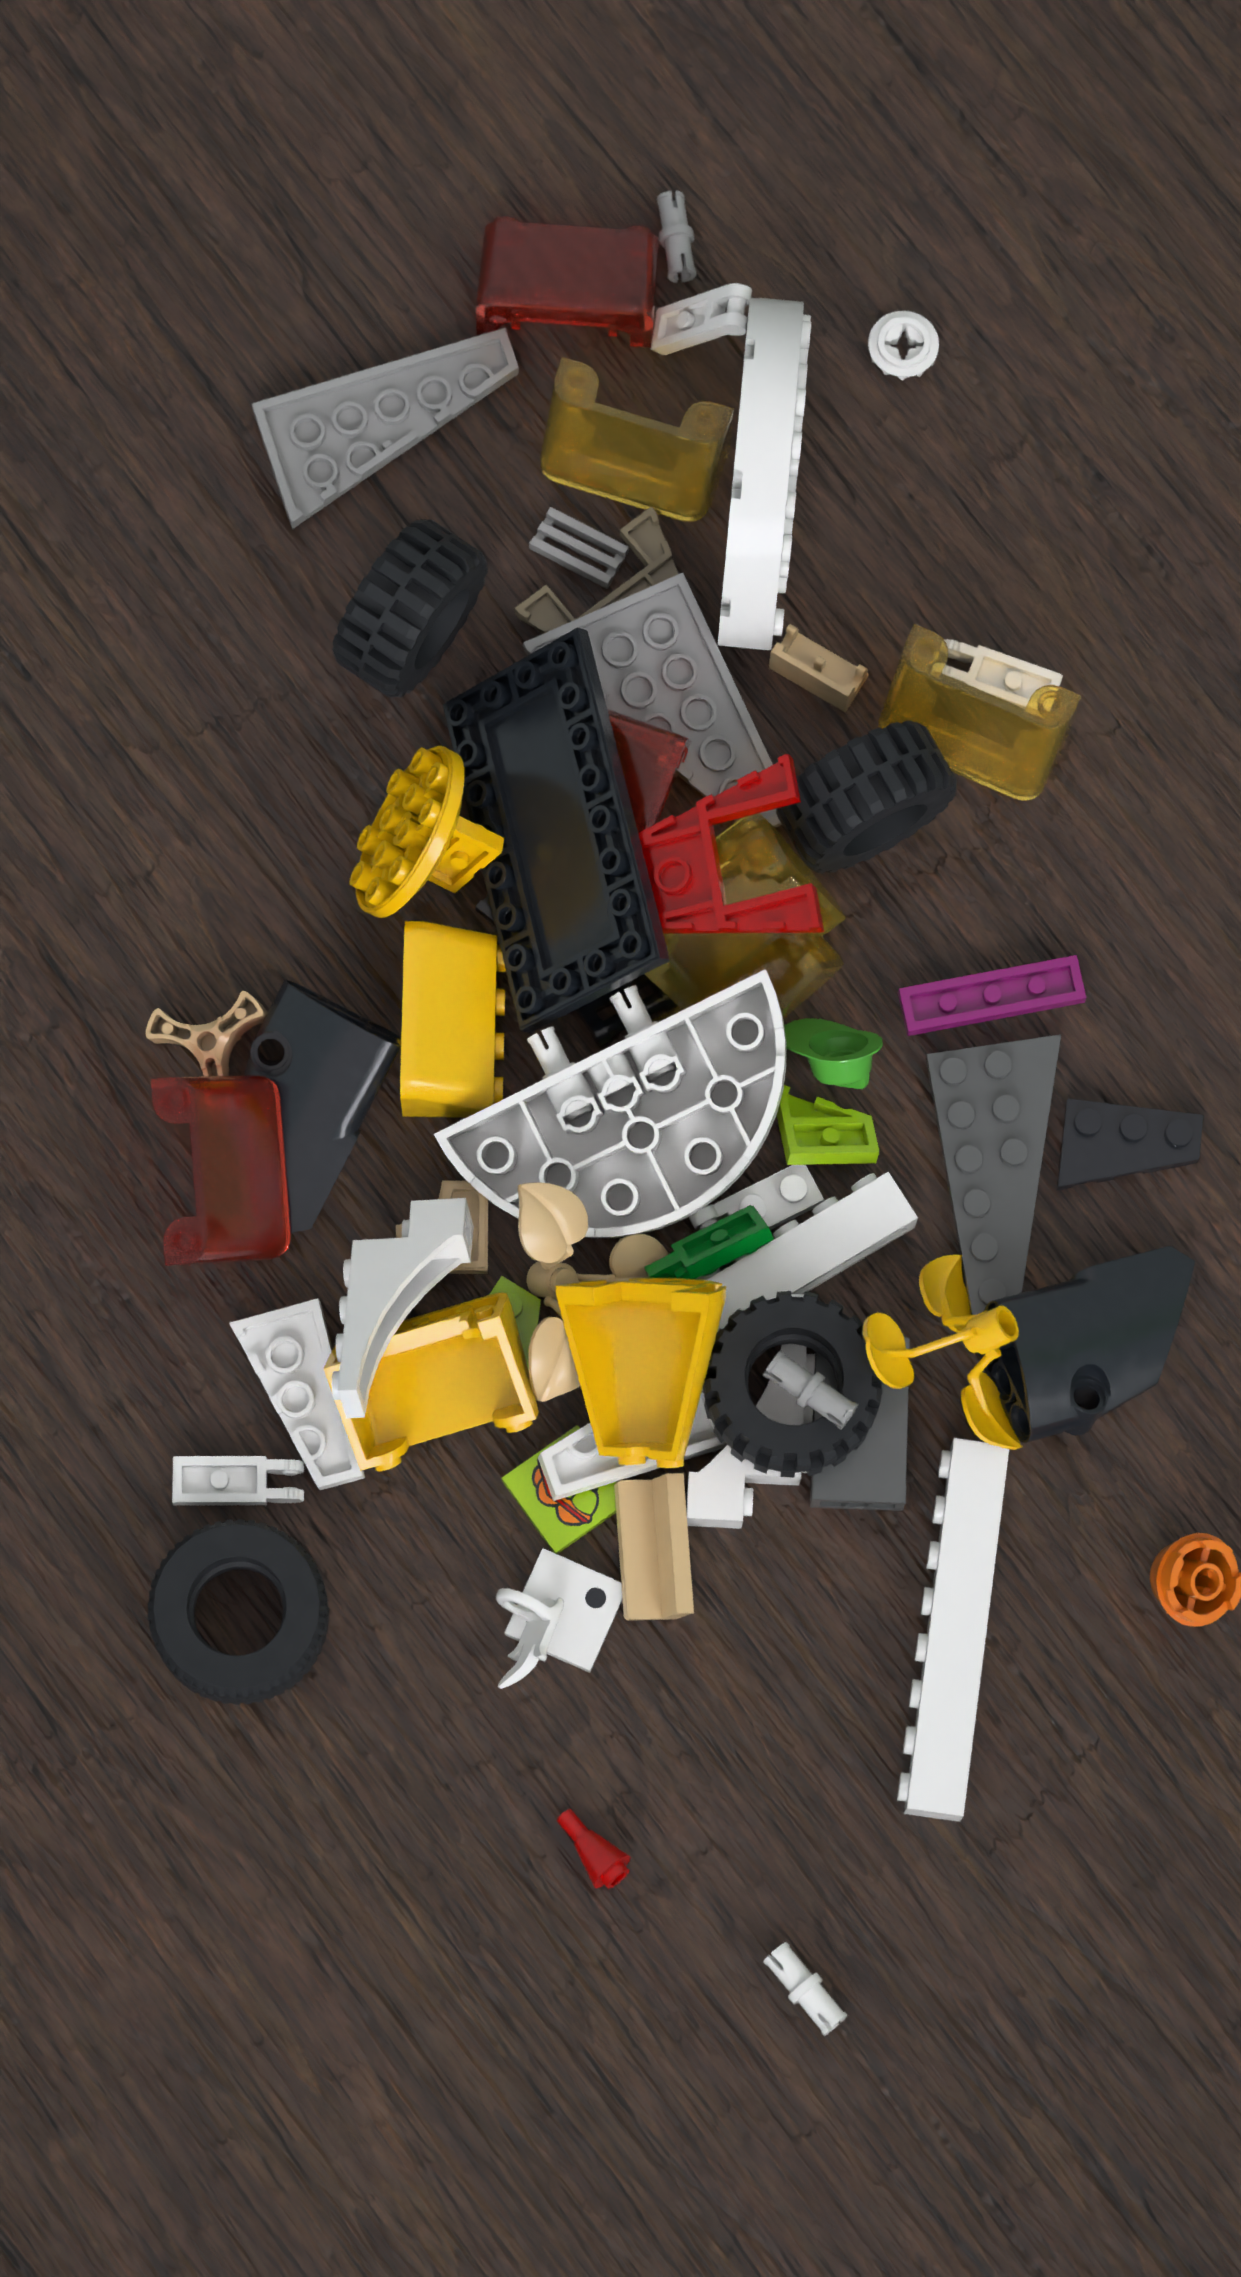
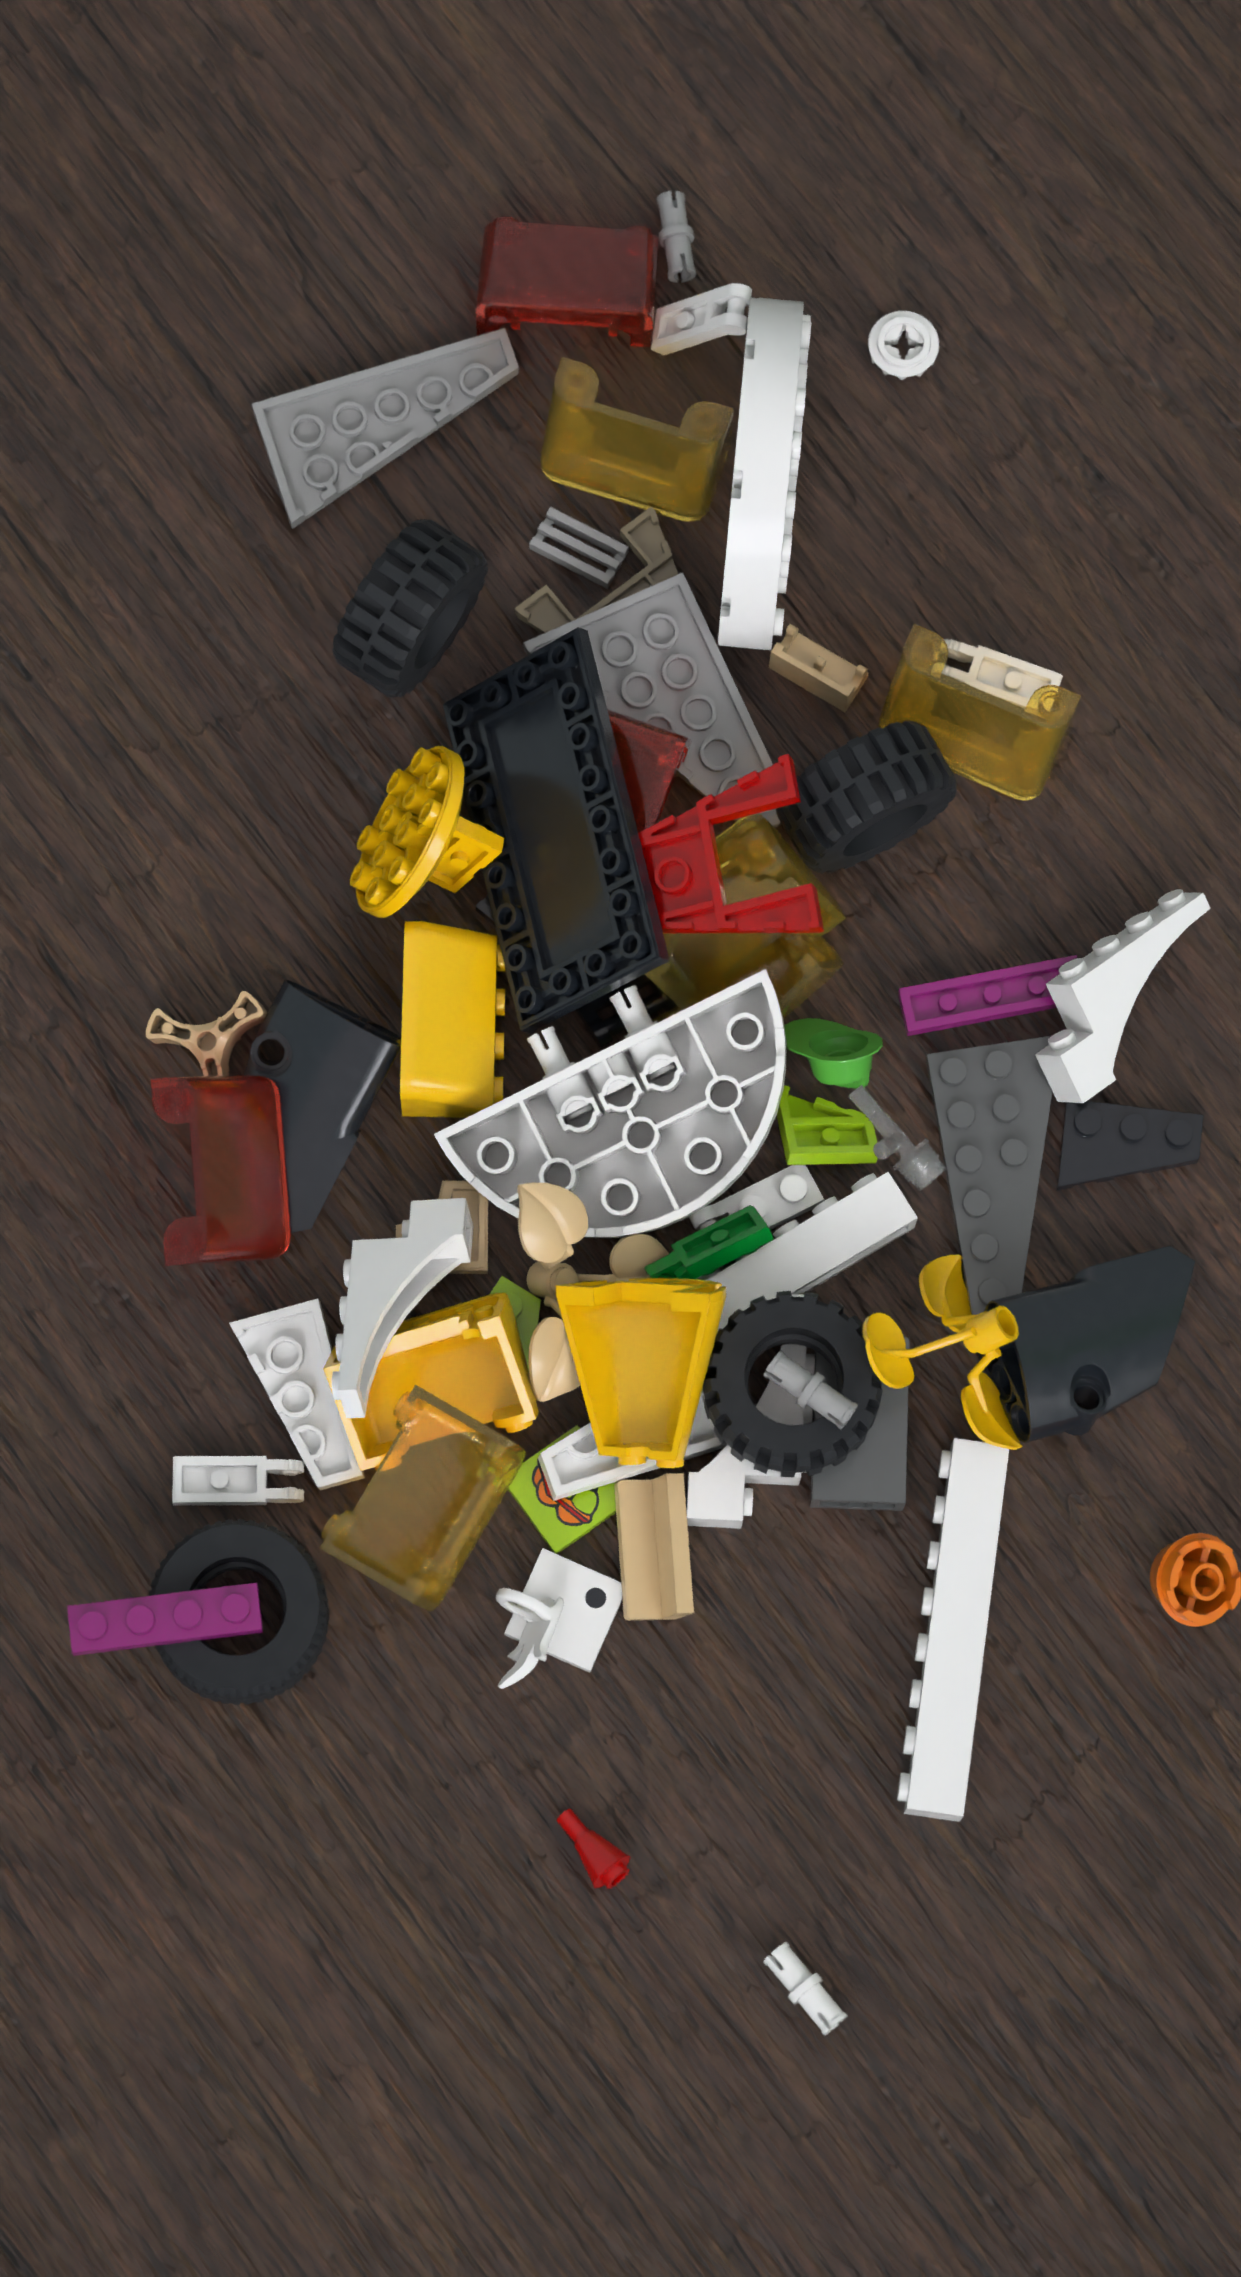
(164, 1619): none -> magenta plate
(426, 1500): none -> clear yellow windscreen
(917, 1163): none -> clear piece
(1099, 992): none -> white arch

